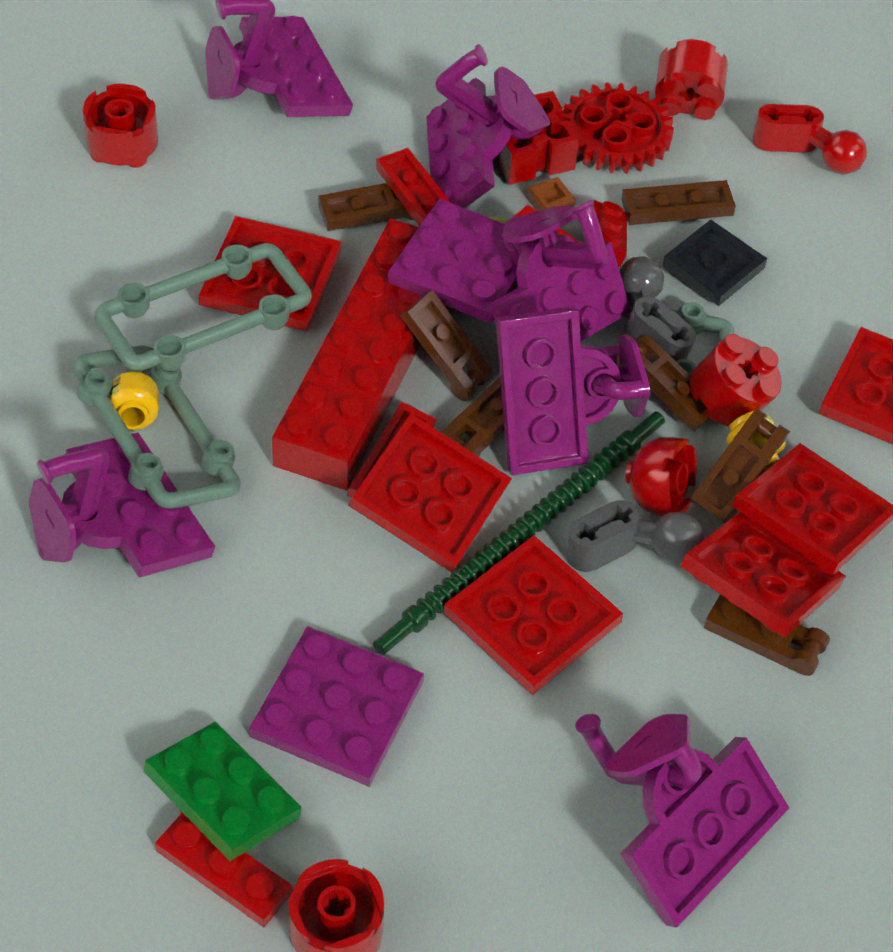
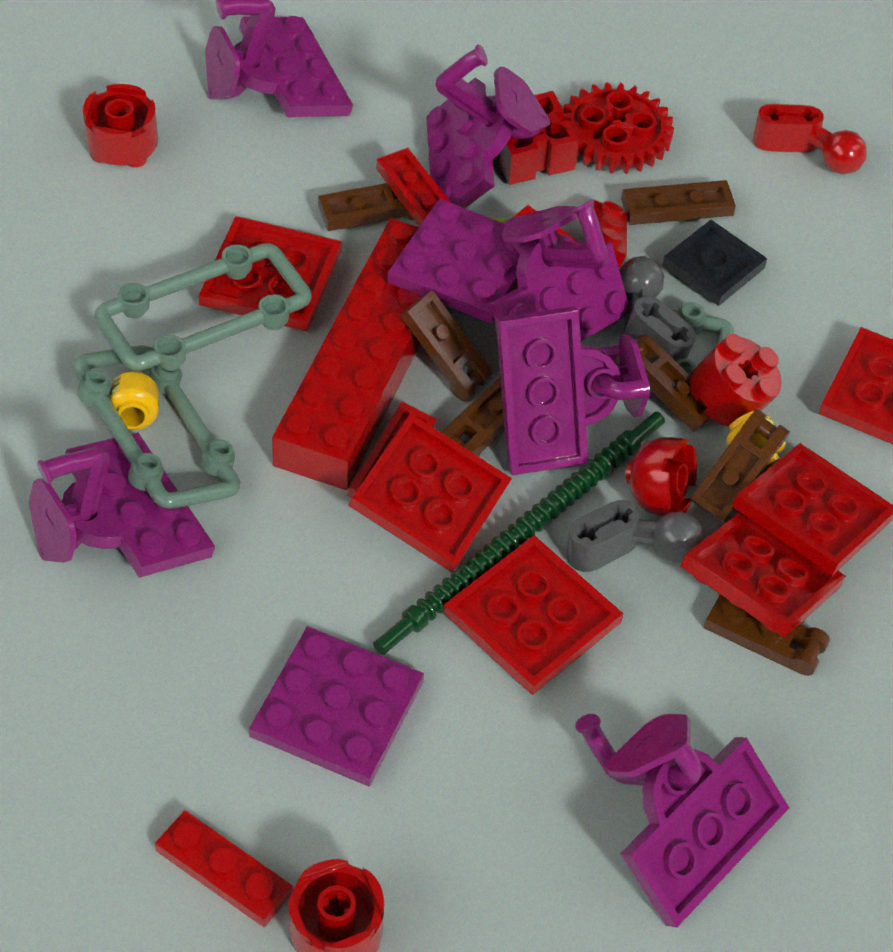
(222, 790): green plate -> none
(549, 194): dark orange tile -> none
(691, 79): red brick -> none

